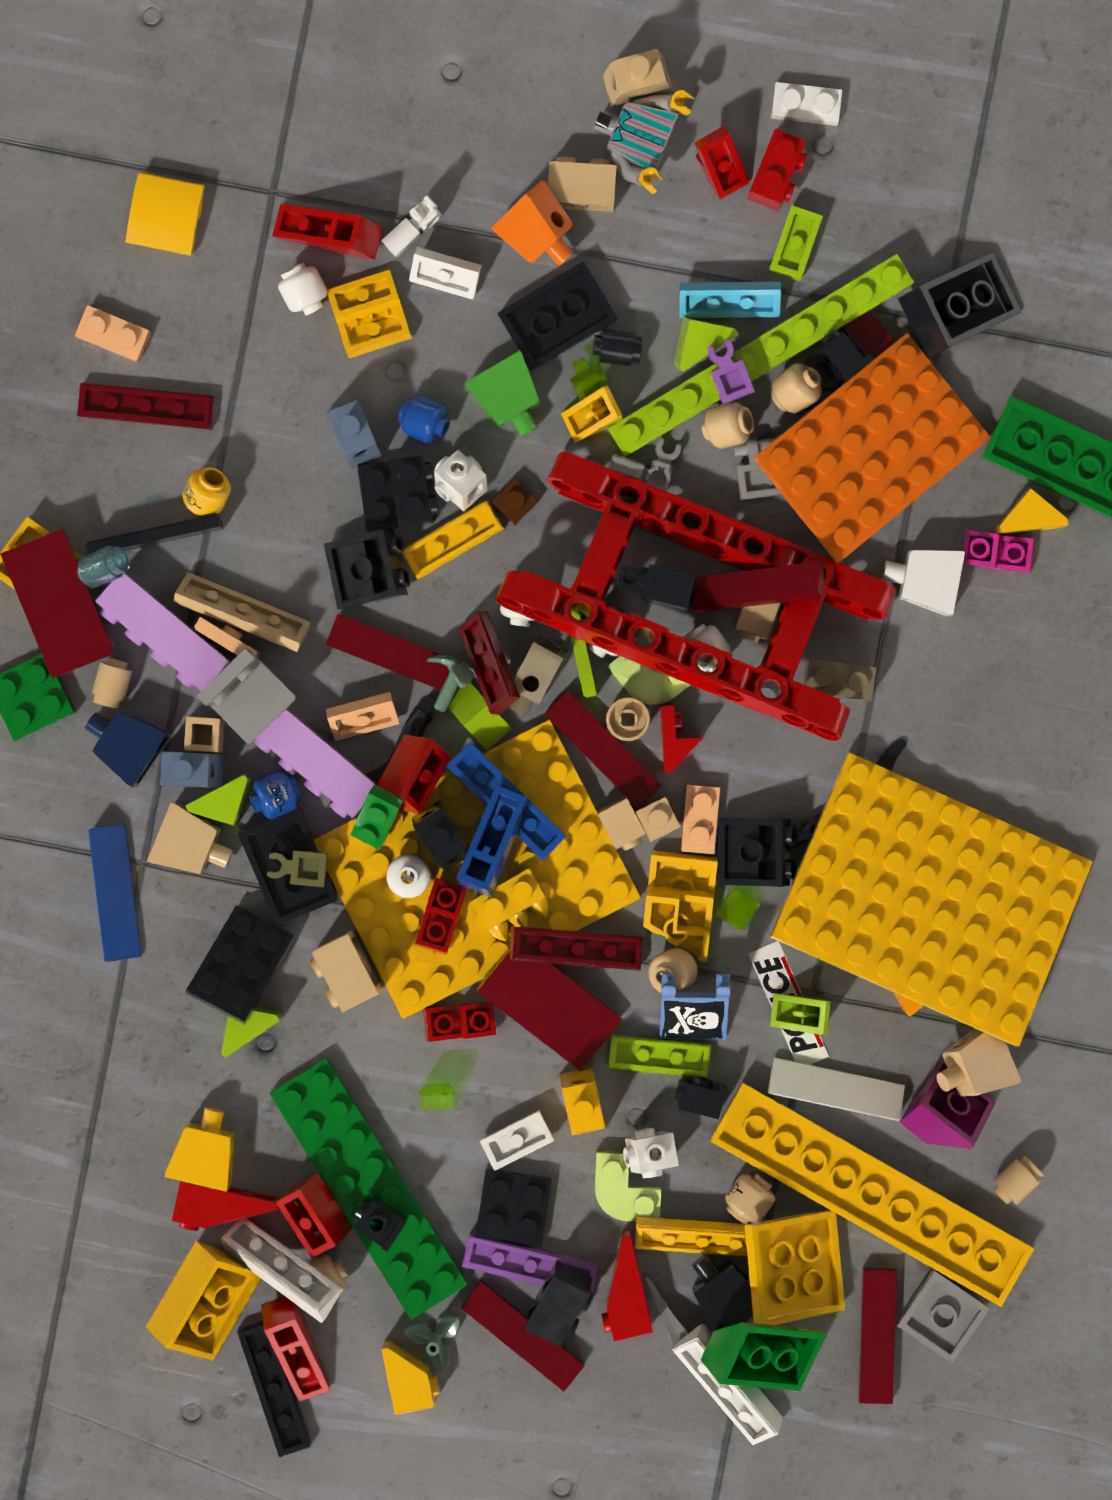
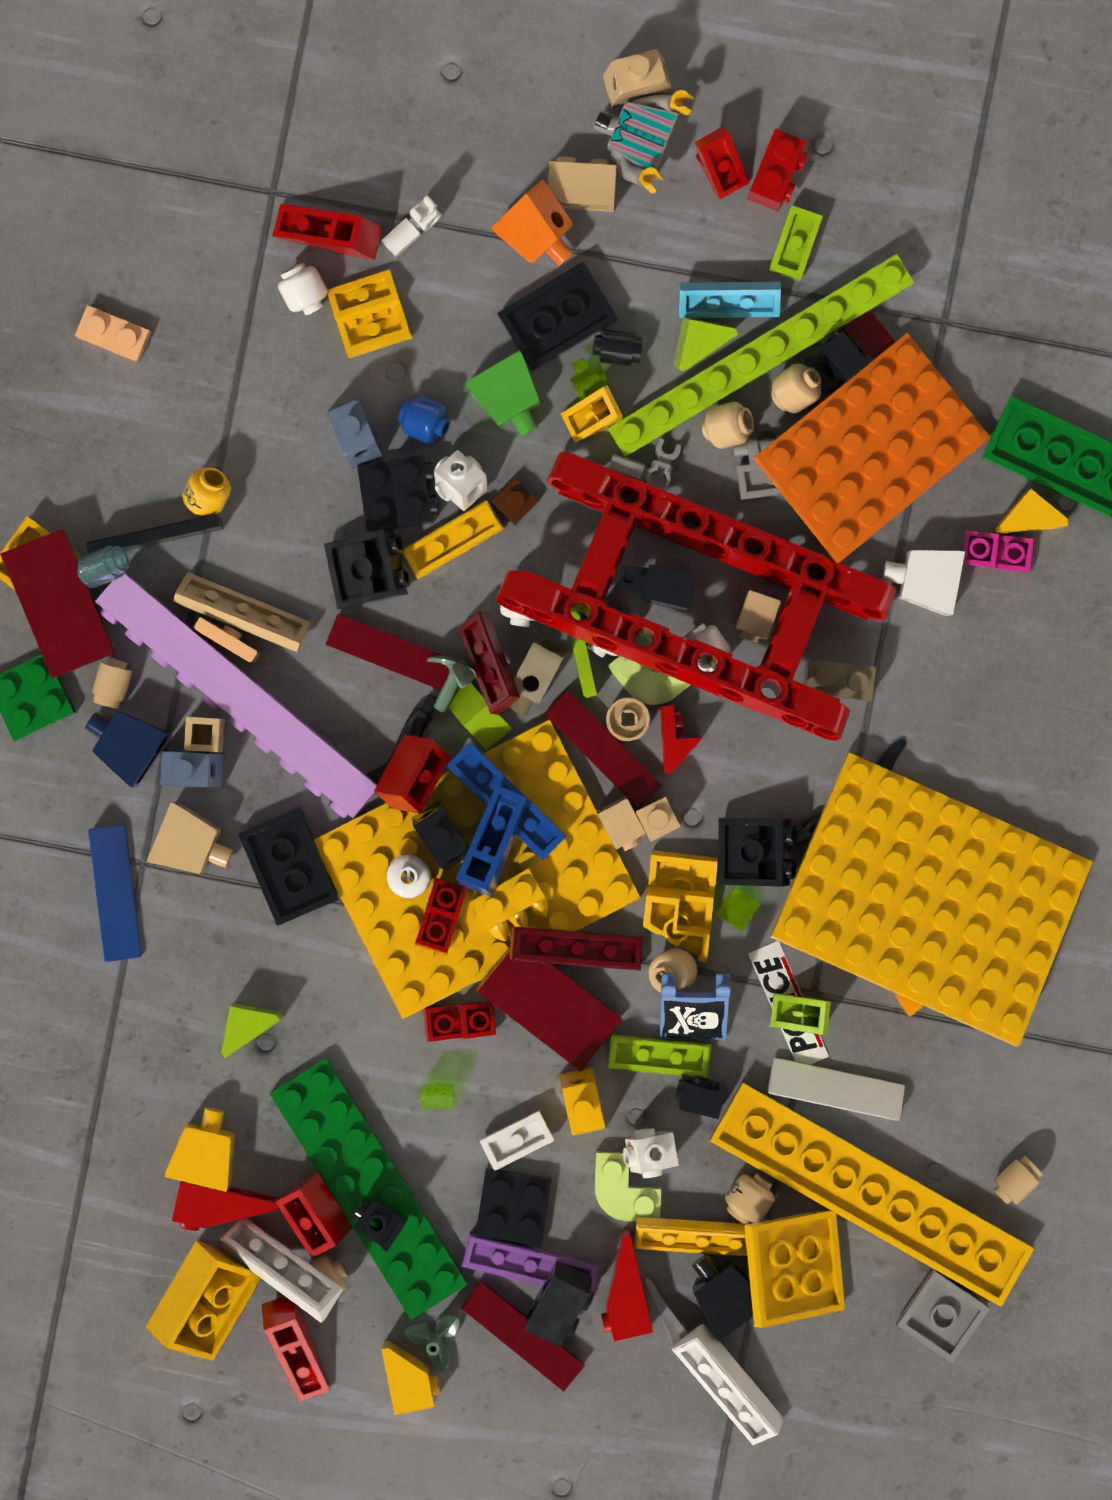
(145, 406): dark red tile -> none
(165, 213): yellow slope -> none
(223, 803): lime slope -> none
(240, 964): black plate -> none
(247, 696): light grey bracket -> none
(274, 1391): black tile -> none
(275, 794): blue head -> none
(305, 868): olive plate -> none
(346, 971): tan brick -> none
(362, 716): light nougat plate -> none
(376, 817): green plate -> none
(445, 273): white plate -> none
(700, 819): light nougat plate -> none
(731, 378): medium lavender plate -> none
(758, 587): dark red tile -> none
(762, 1355): green slope -> none
(806, 103): white plate -> none
(877, 1335): dark red tile -> none
(946, 1116): magenta slope -> none
(959, 305): black slope -> none
(978, 1065): tan torso -> none

